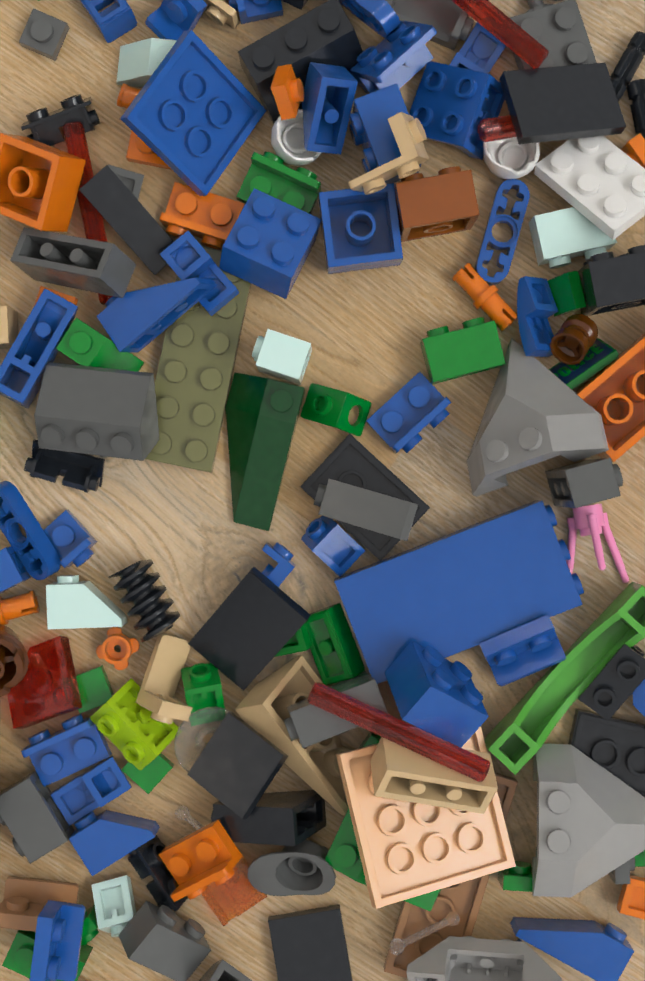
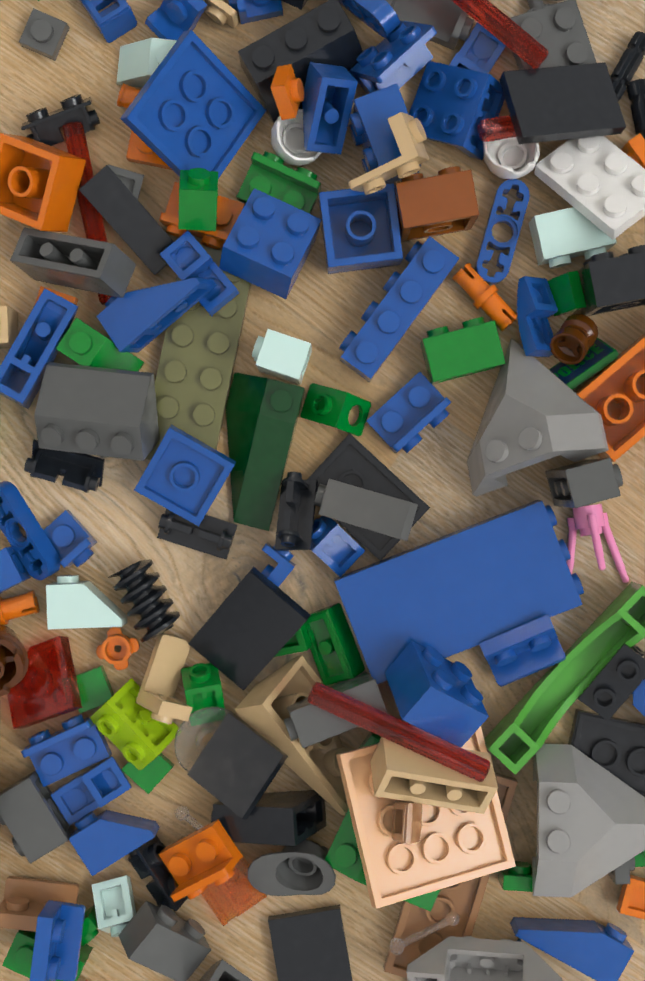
(185, 475): none -> blue plate
(198, 199): none -> green brick
(211, 537): none -> black hinge
(296, 513): none -> black hinge
(398, 310): none -> blue brick
(407, 822): none -> medium nougat slope

